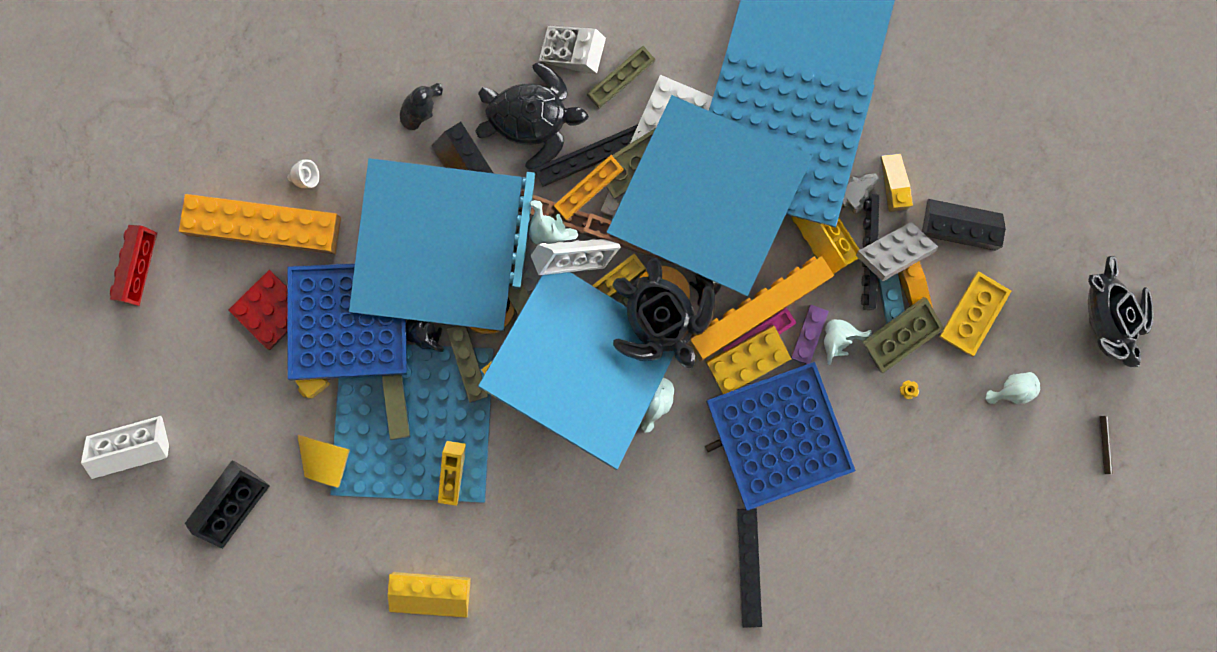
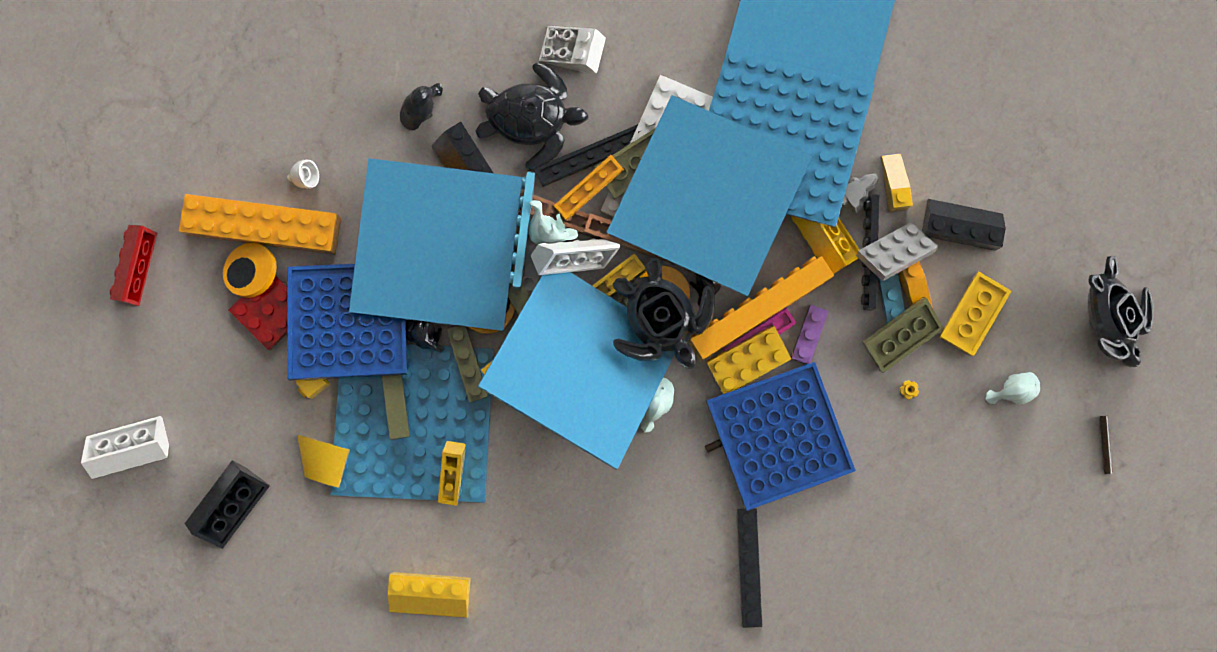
(249, 270): none -> light orange piece
(621, 77): olive tile -> none
(839, 336): light aqua piece -> none

